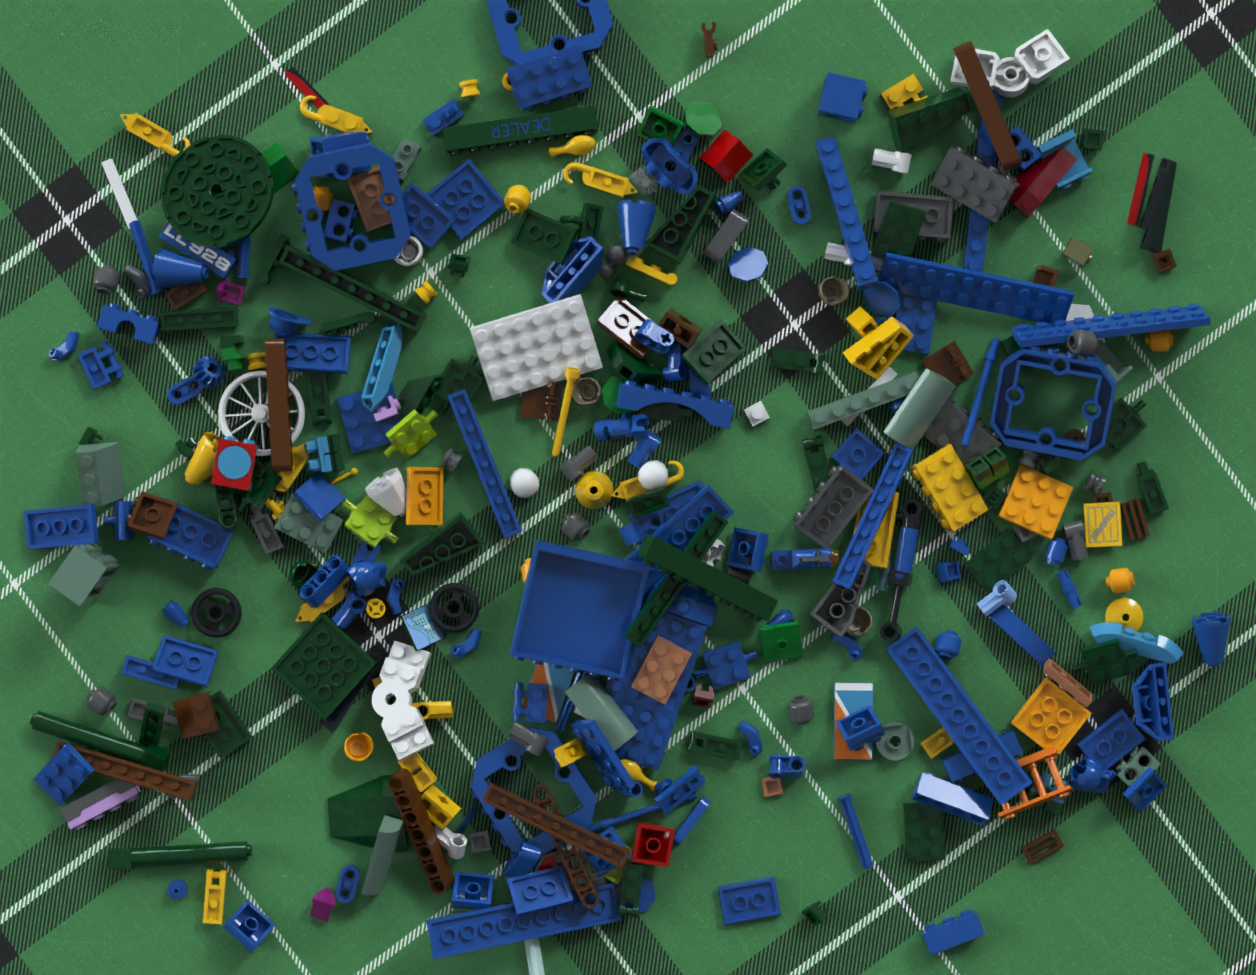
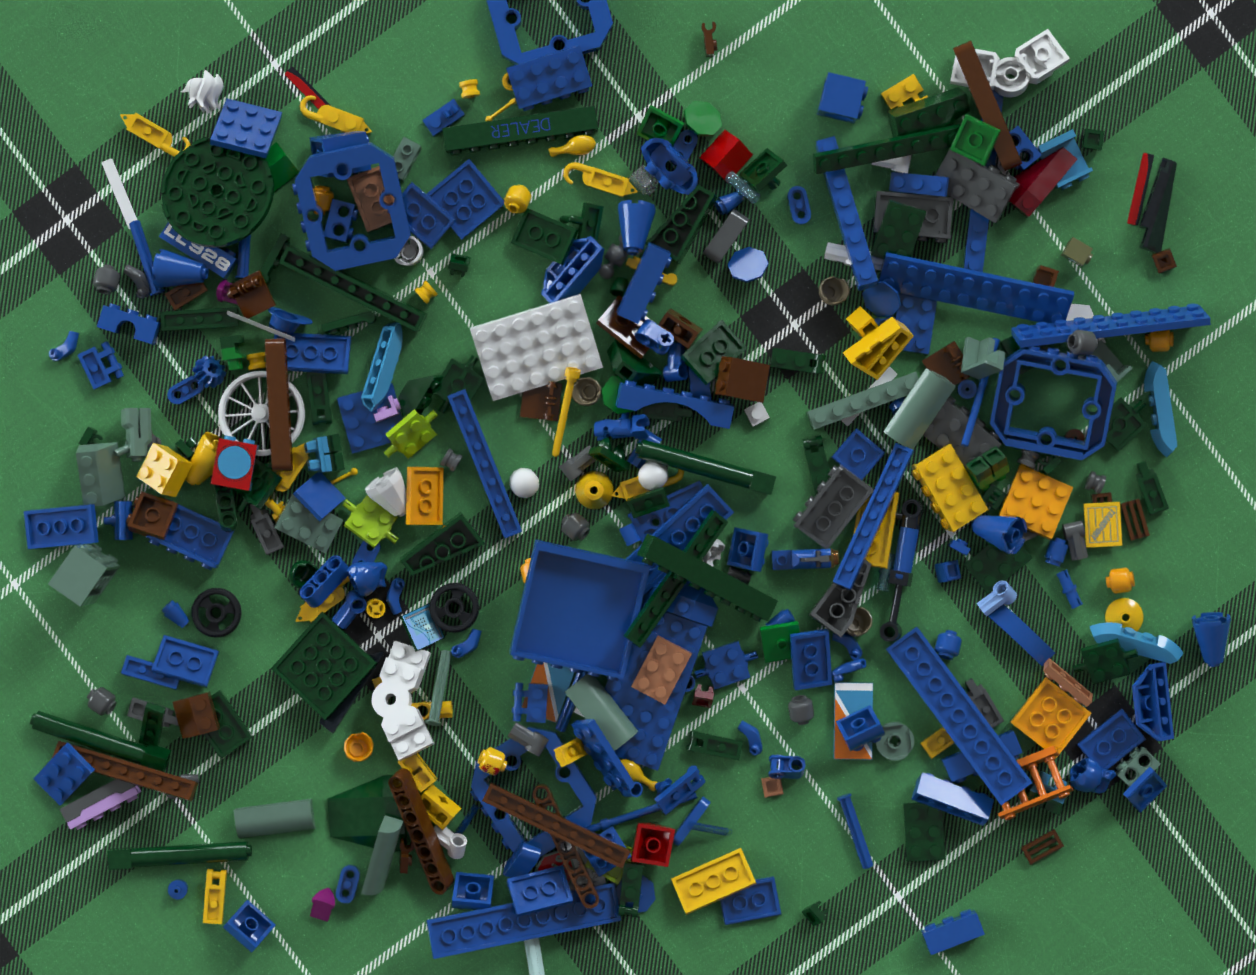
(138, 433): none -> sand green piece
(164, 470): none -> yellow brick
(204, 91): none -> white hair
(246, 128): none -> blue plate
(251, 294): none -> reddish brown hinge
(261, 326): none -> white sticker
(274, 818): none -> sand green brick
(405, 857): none -> reddish brown plate
(439, 689): none -> sand green axle
(480, 841): dark grey plate -> none
(492, 761): none -> yellow head
(511, 102): none -> yellow hinge
(613, 460): none -> dark green tile
(643, 283): none -> blue brick
(705, 466): none -> dark green brick
(706, 826): none -> blue piece
(713, 881): none -> yellow plate
(742, 187): none -> clear light blue pin
(742, 379): none -> reddish brown brick
(811, 659): none -> blue plate
(850, 666): none -> blue arm
(884, 149): none -> dark green plate
(919, 184): none -> blue plate
(972, 389): none -> blue tile
(975, 139): none -> green plate
(980, 359): none -> sand green panel
(984, 703): none -> dark grey hinge
(1001, 531): none -> blue cone
(1157, 383): none -> dark azure brick

